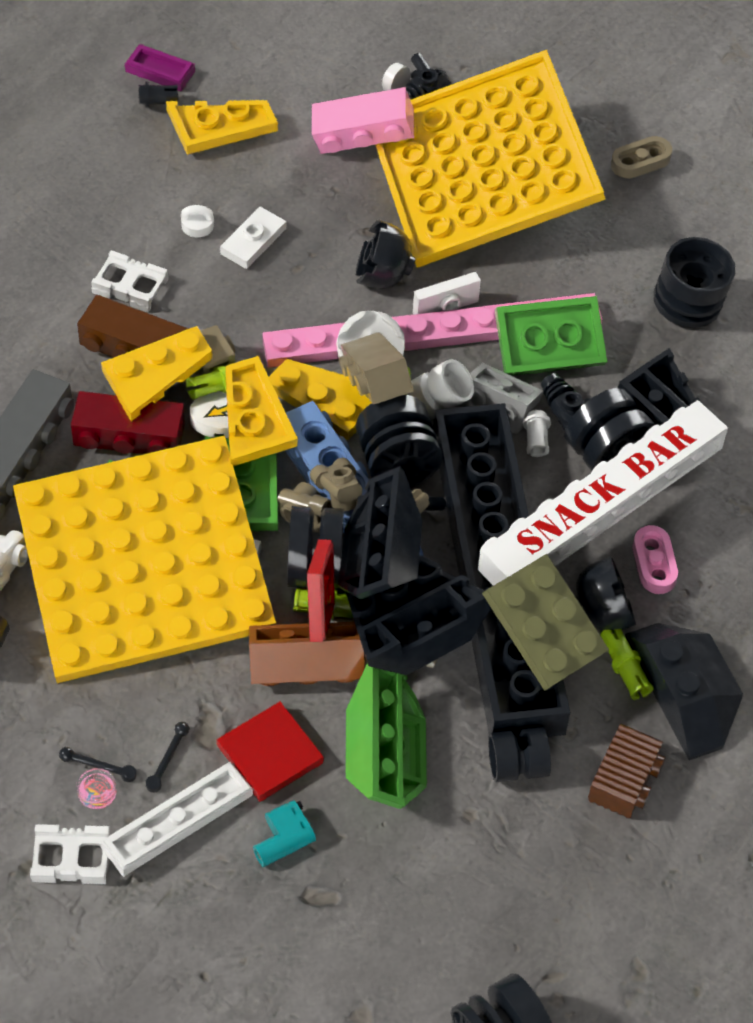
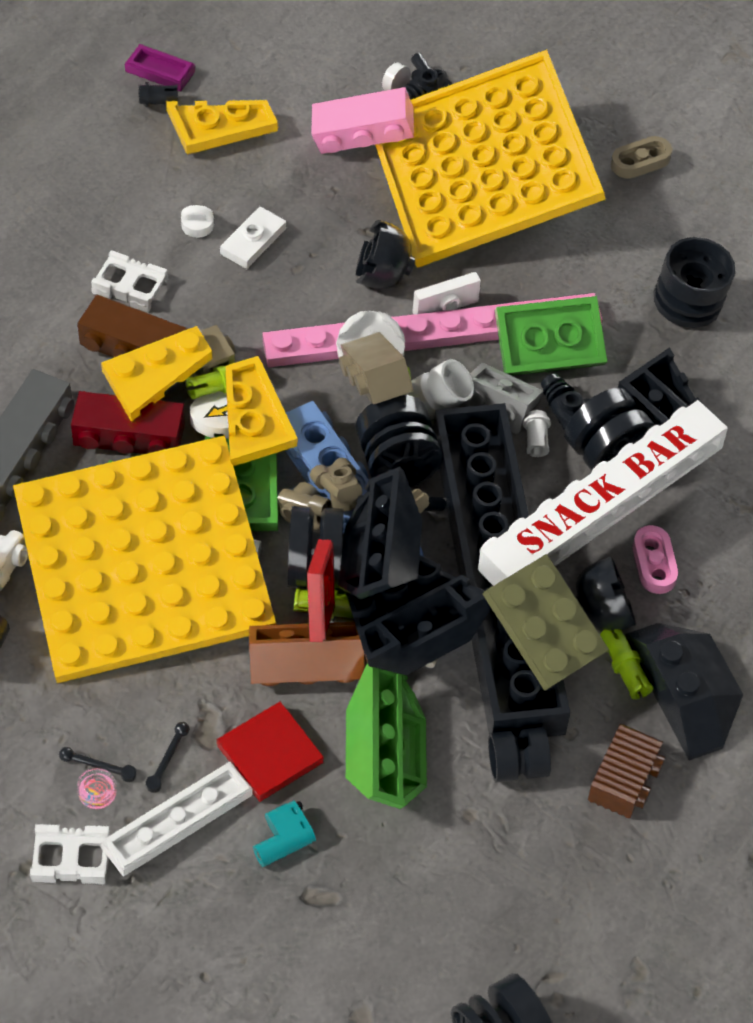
(329, 390): yellow wing -> none

